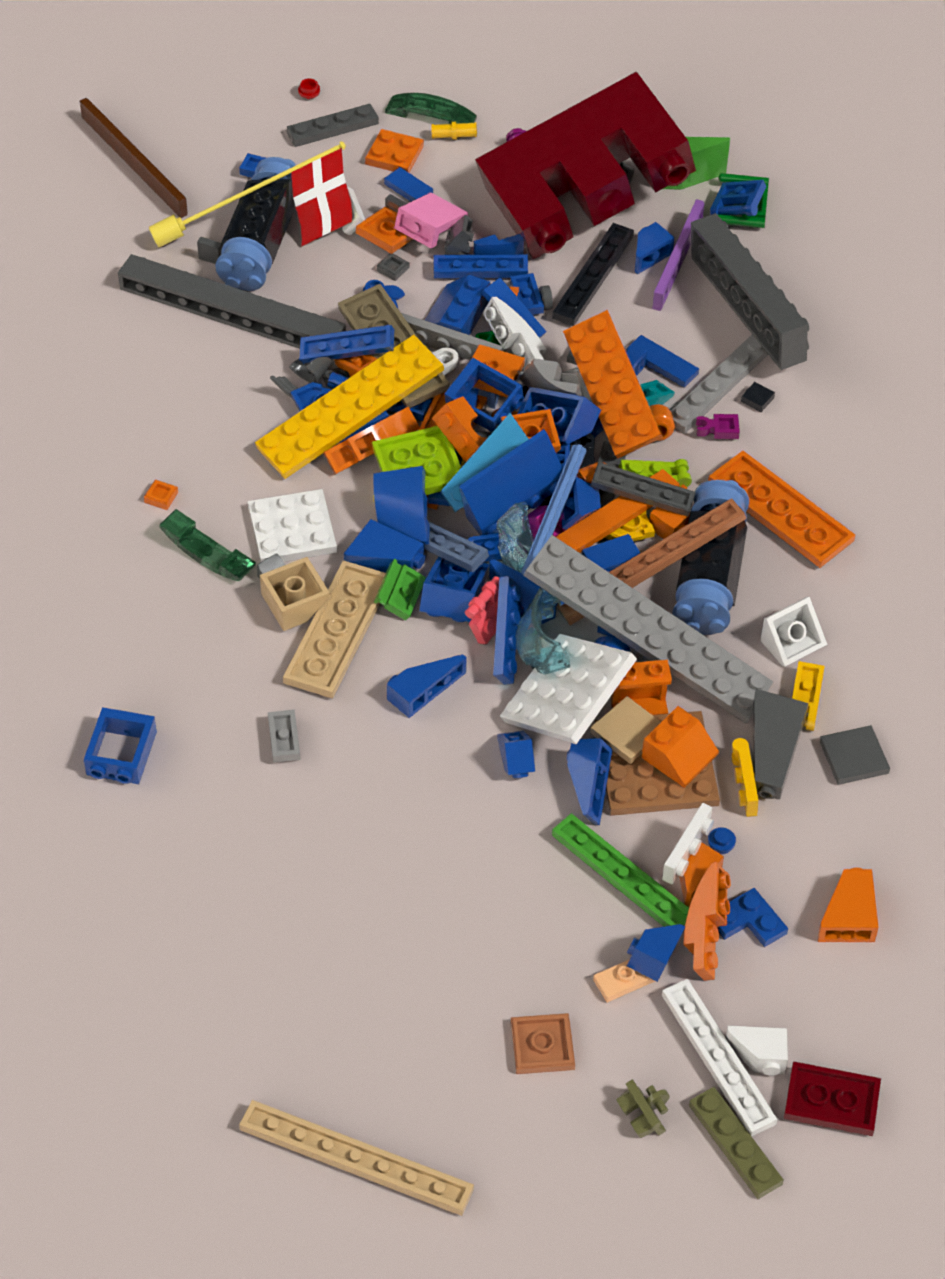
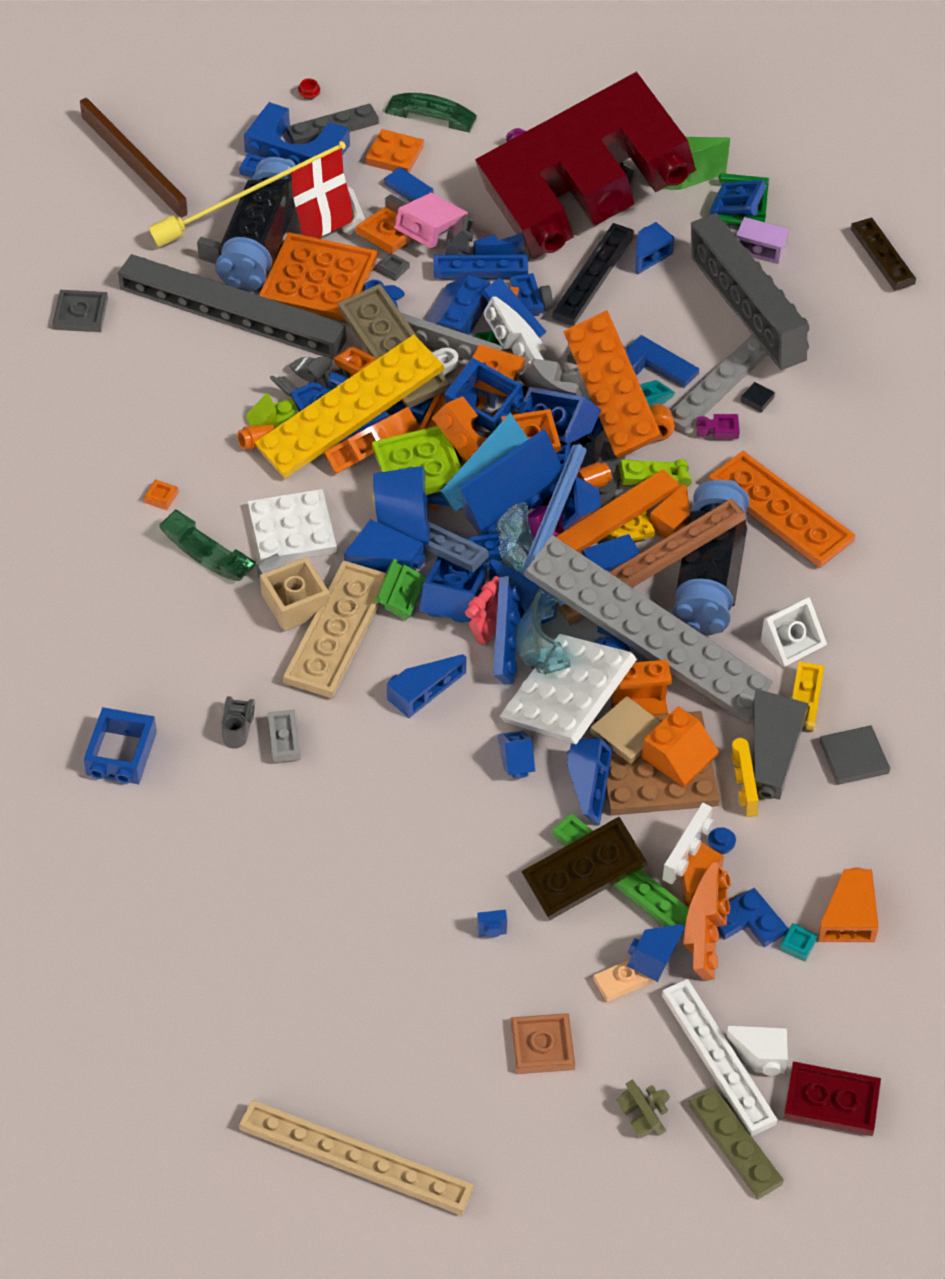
(80, 310): none -> dark grey tile
(237, 721): none -> dark grey piece
(250, 434): none -> orange cone
(267, 129): none -> blue arch
(267, 412): none -> lime slope
(318, 274): none -> orange plate
(347, 343): blue plate -> none
(454, 130): yellow pin -> none
(492, 923): none -> blue plate
(584, 868): none -> dark brown plate
(643, 489): dark grey tile -> none
(677, 257): medium lavender tile -> none
(763, 239): none -> lavender brick
(798, 942): none -> teal tile
(883, 253): none -> dark brown plate

